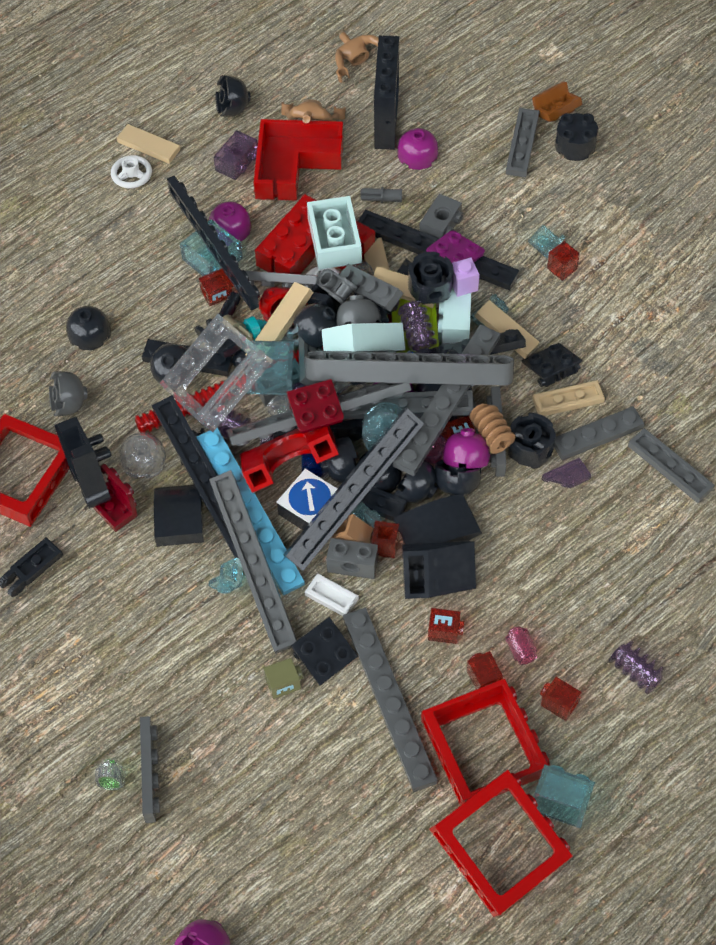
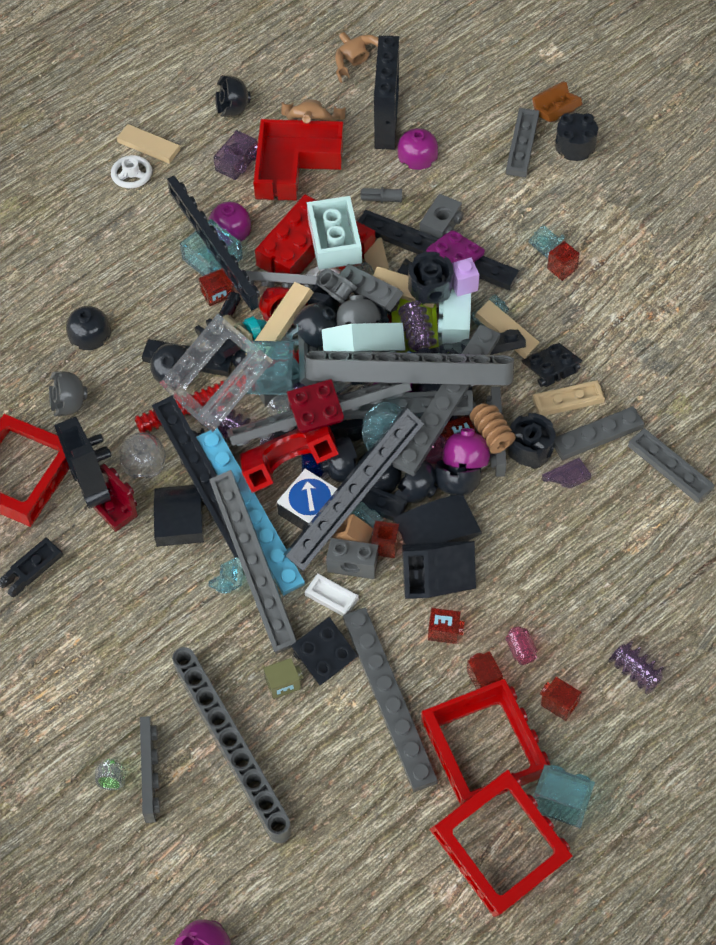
(233, 753): none -> dark grey beam

